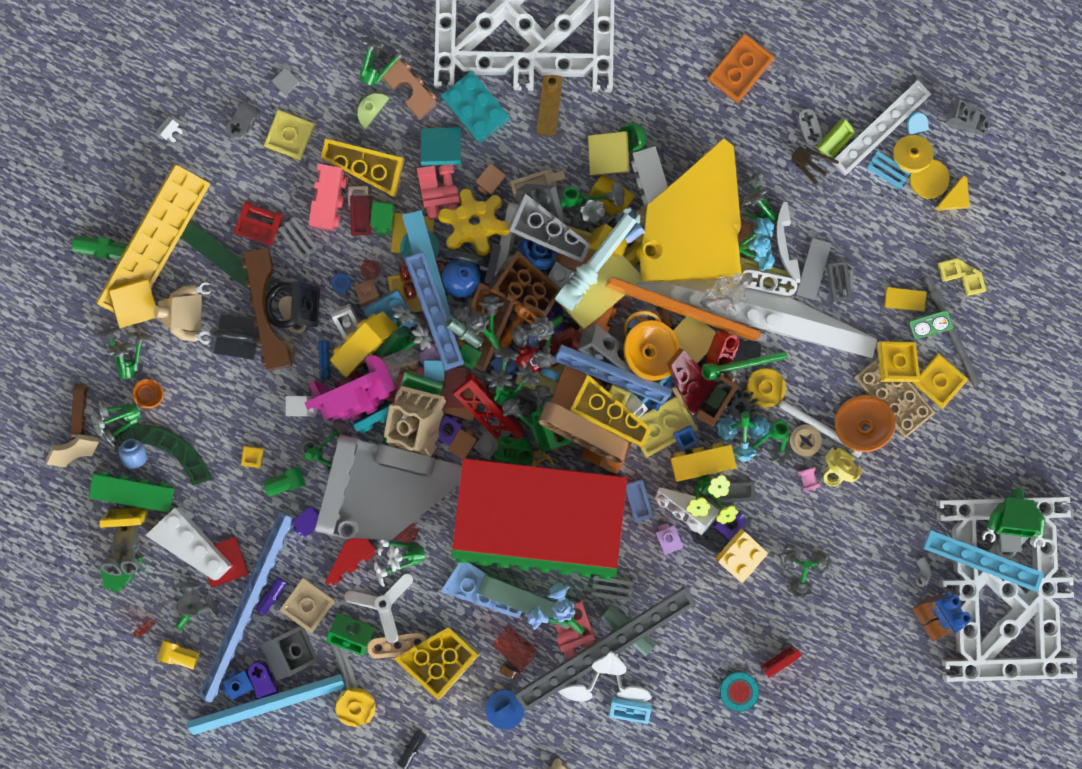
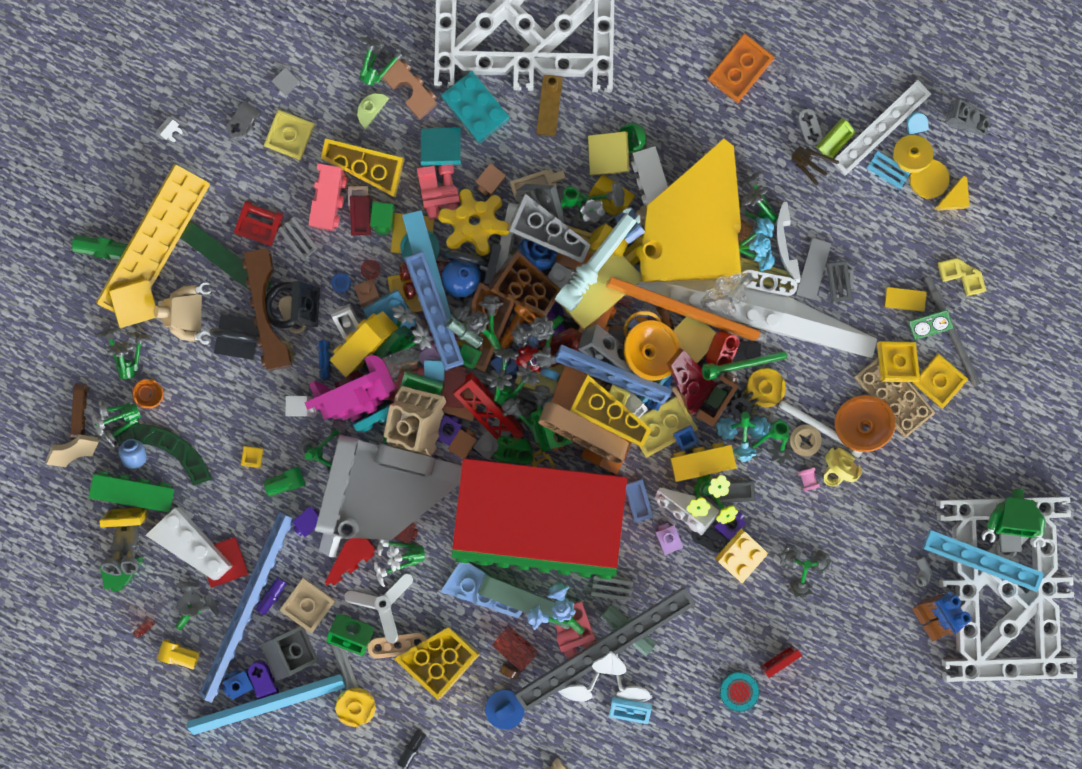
(330, 544): none -> white tile

